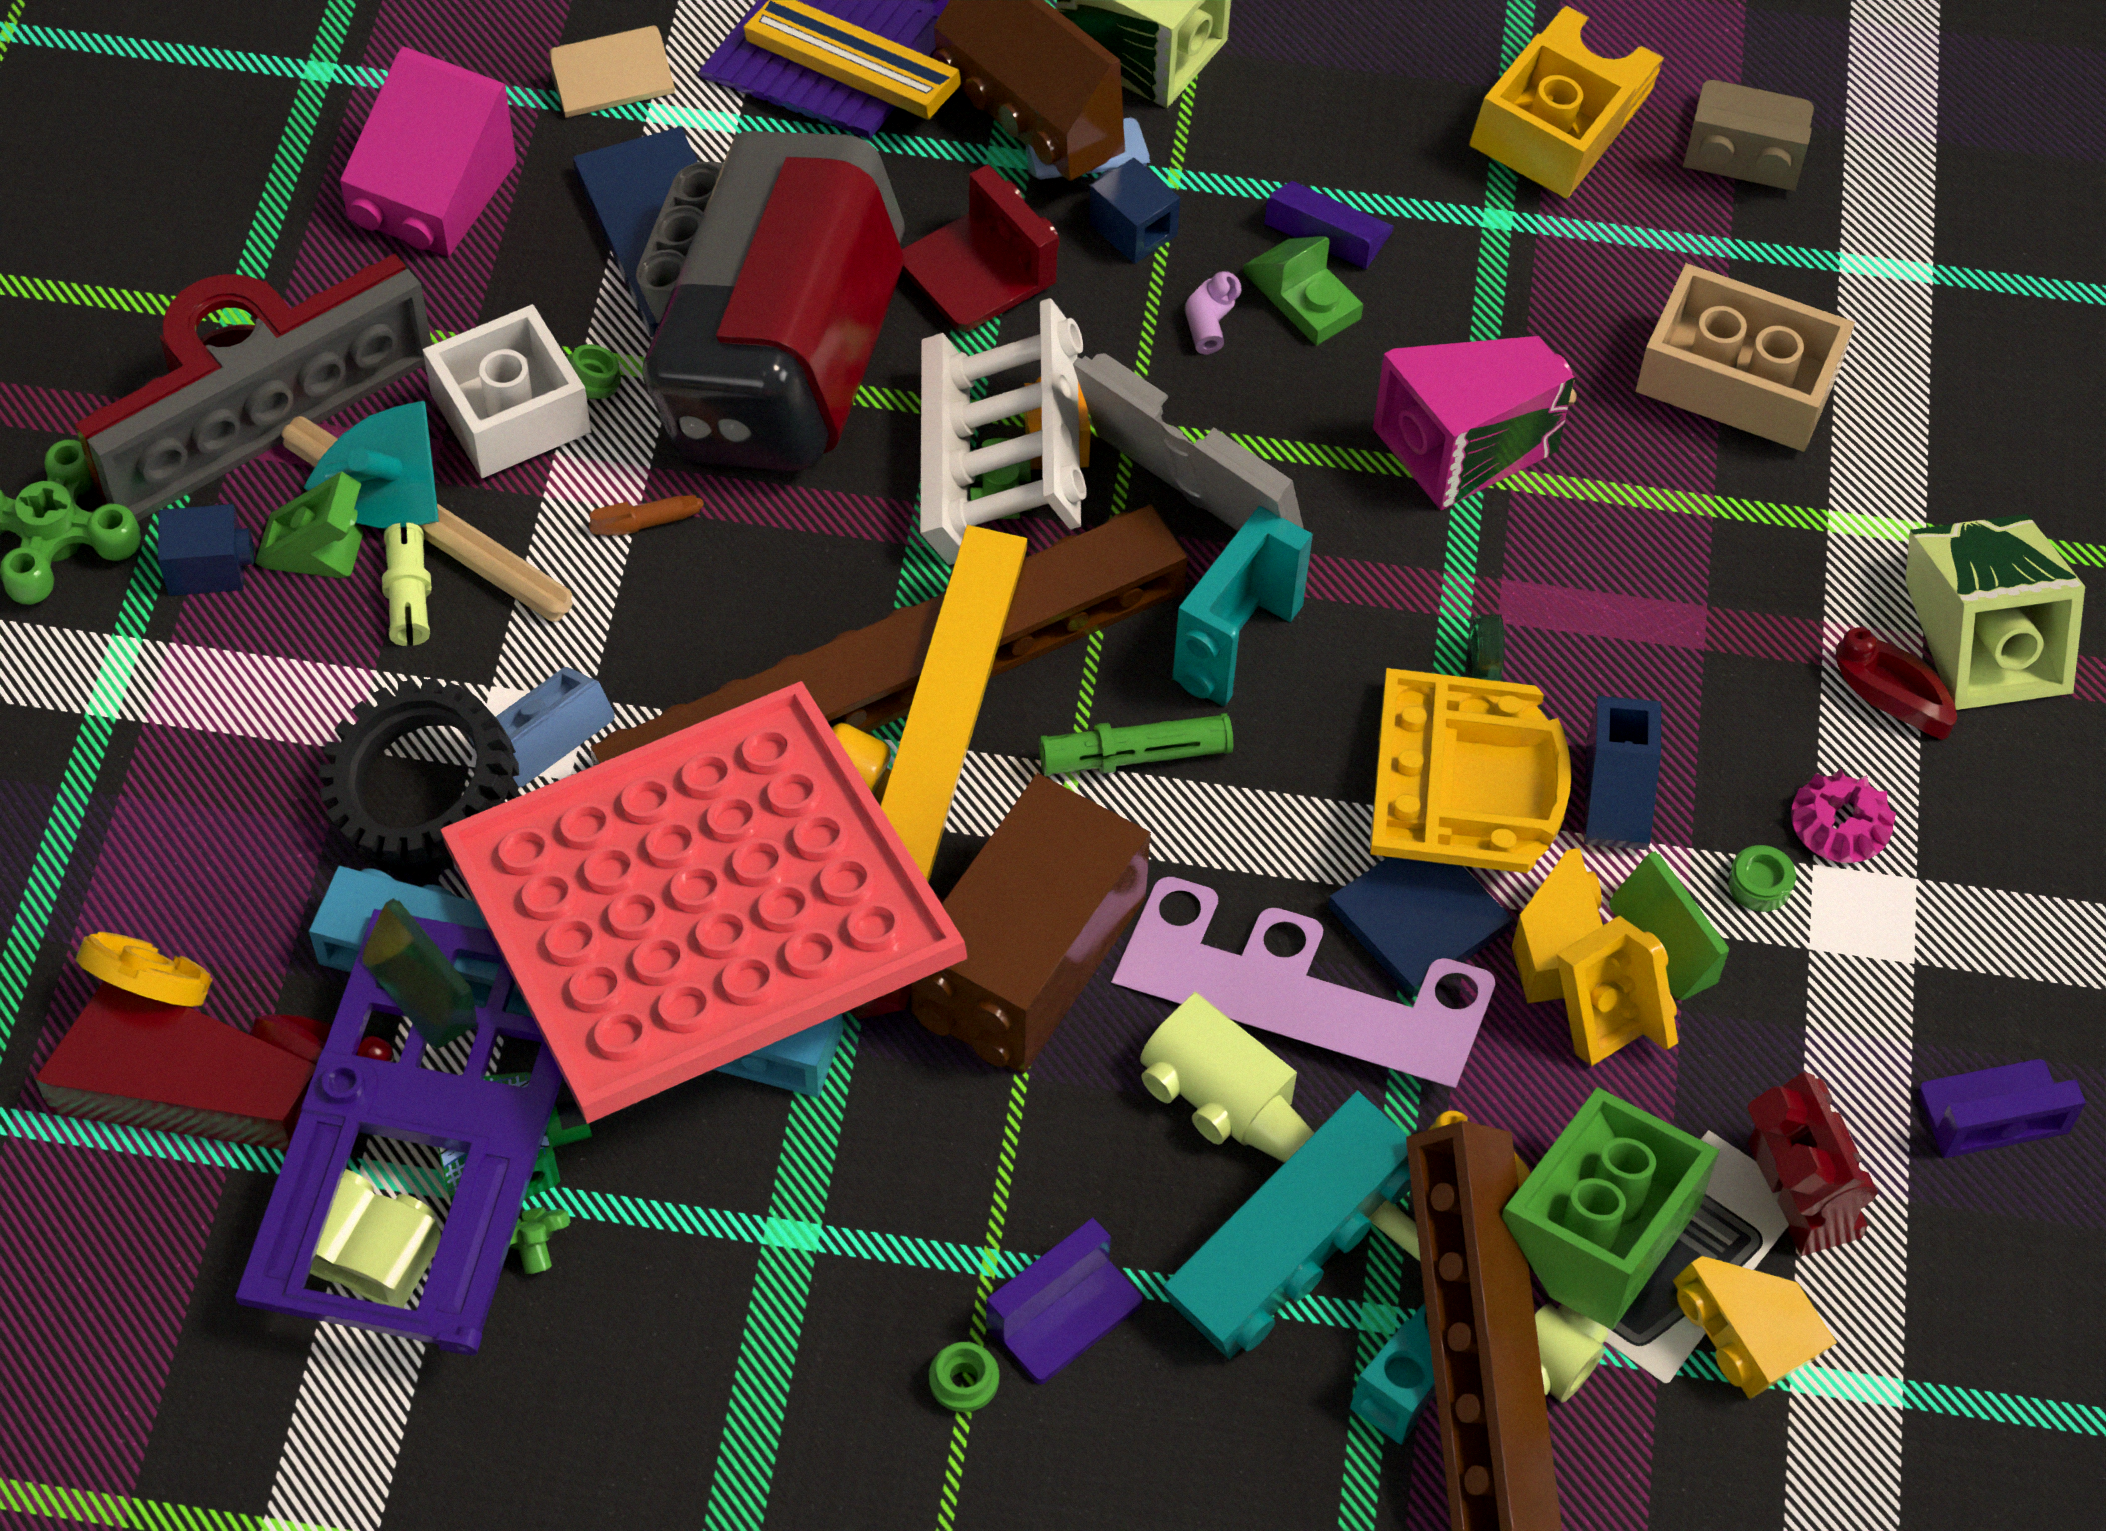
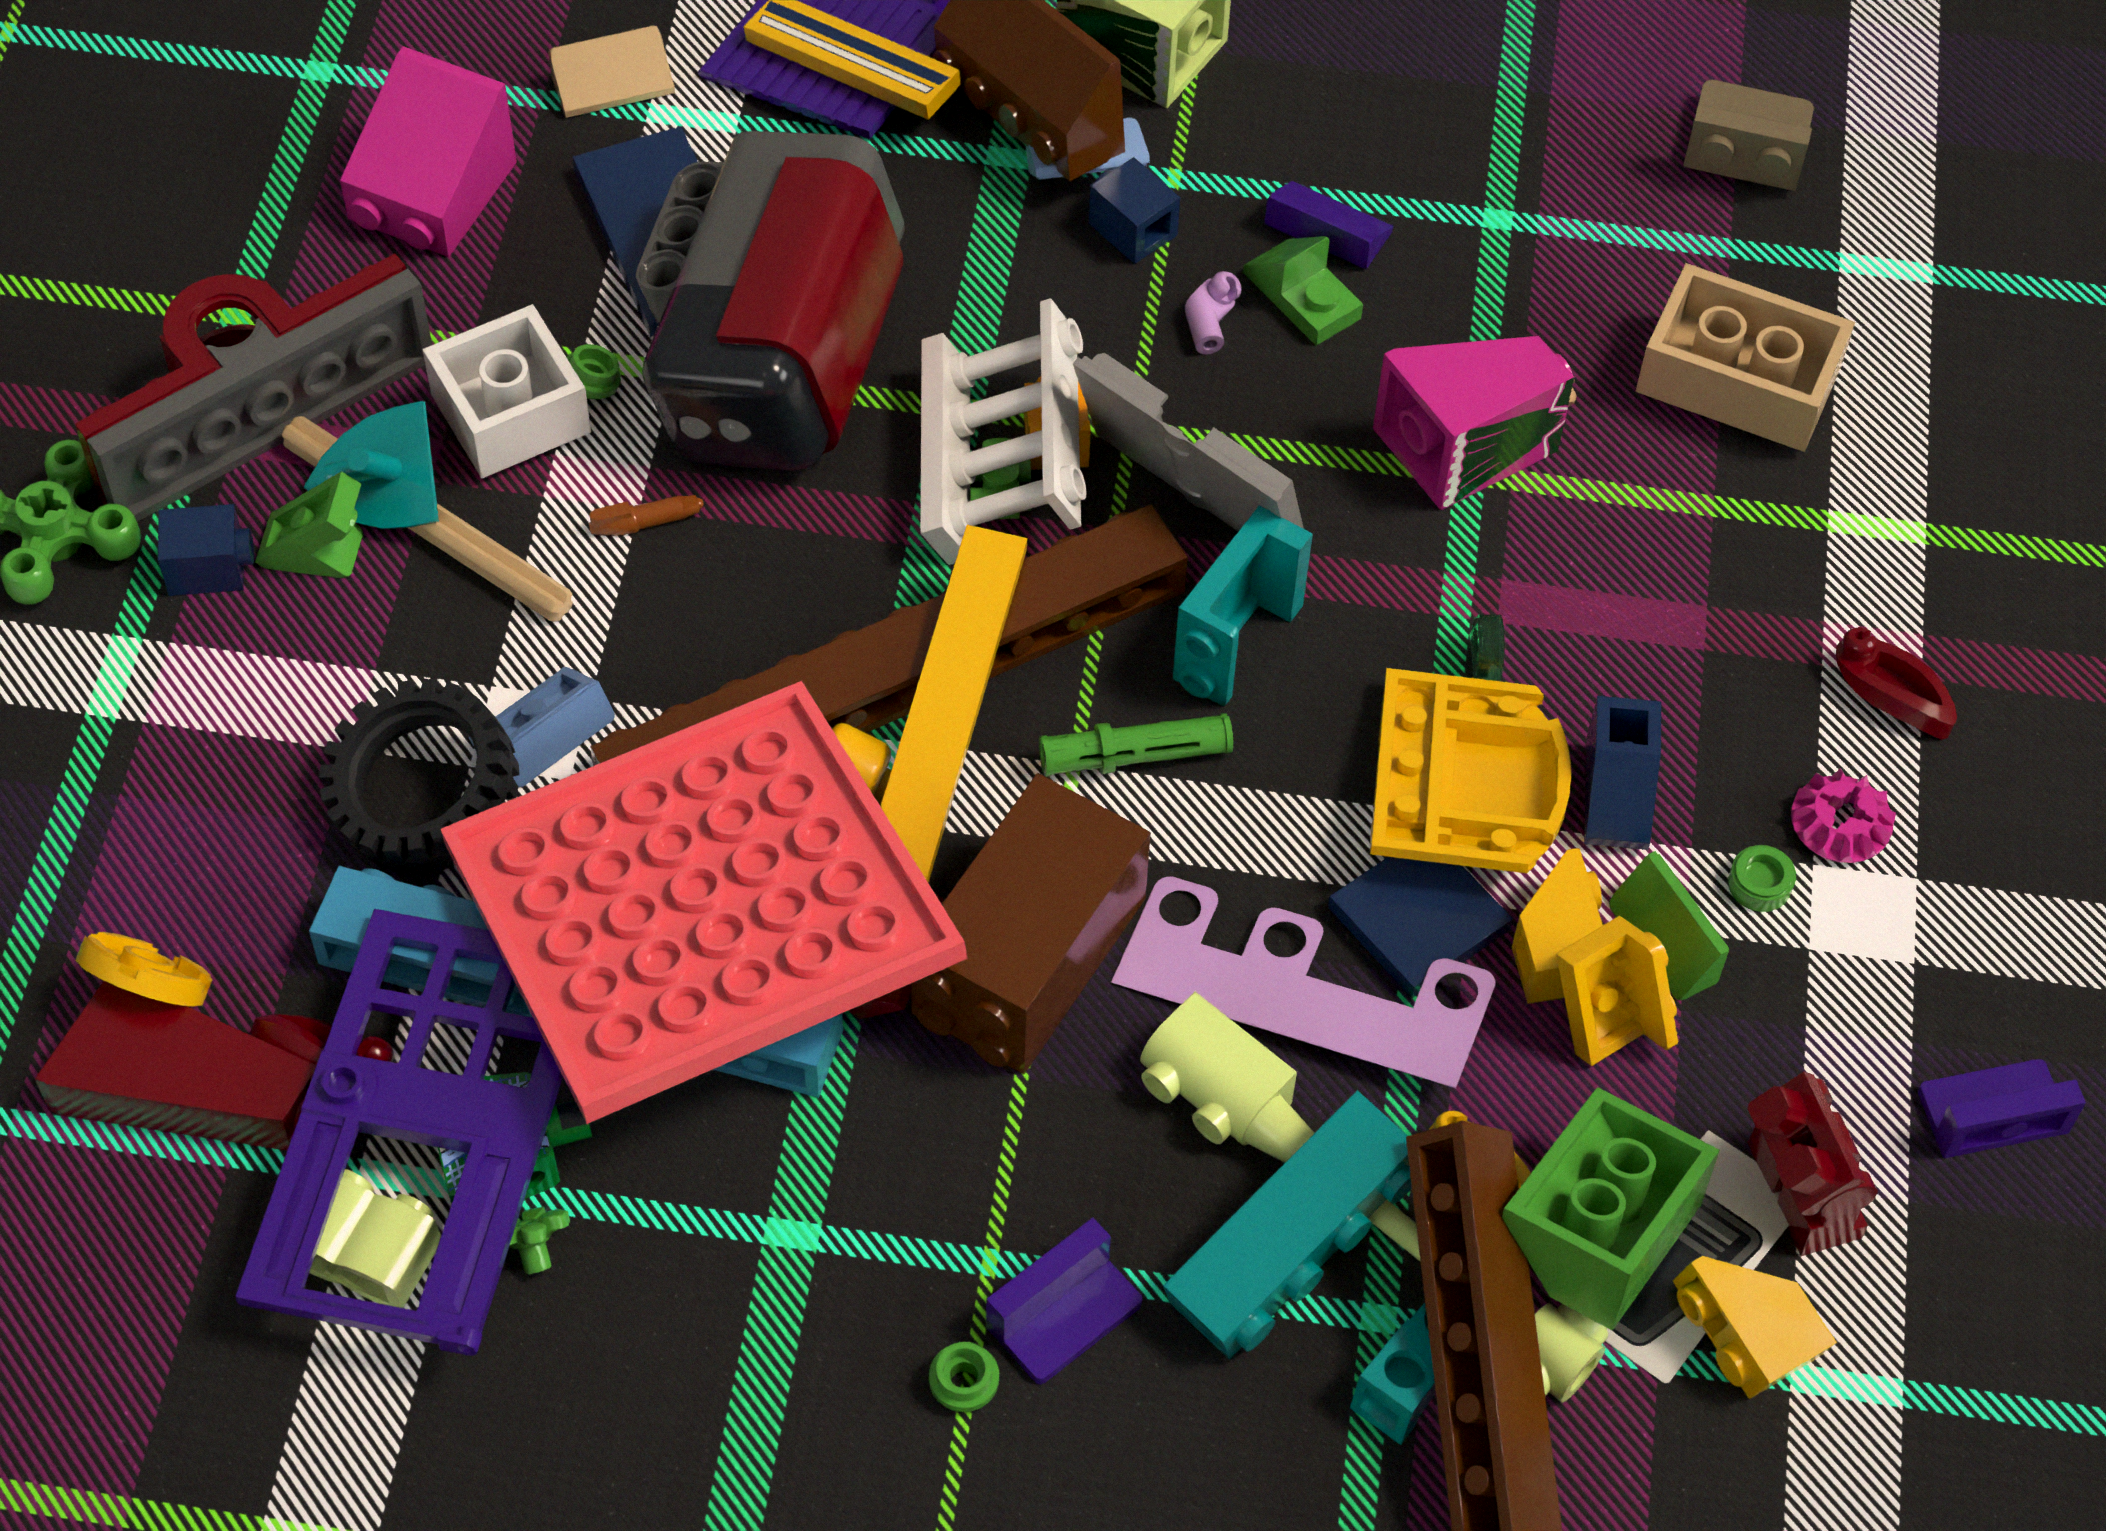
(406, 584): yellowish green pin -> none
(419, 977): clear green slope -> none
(985, 257): dark red bracket -> none
(1562, 105): yellow brick -> none
(1996, 609): yellowish green slope -> none

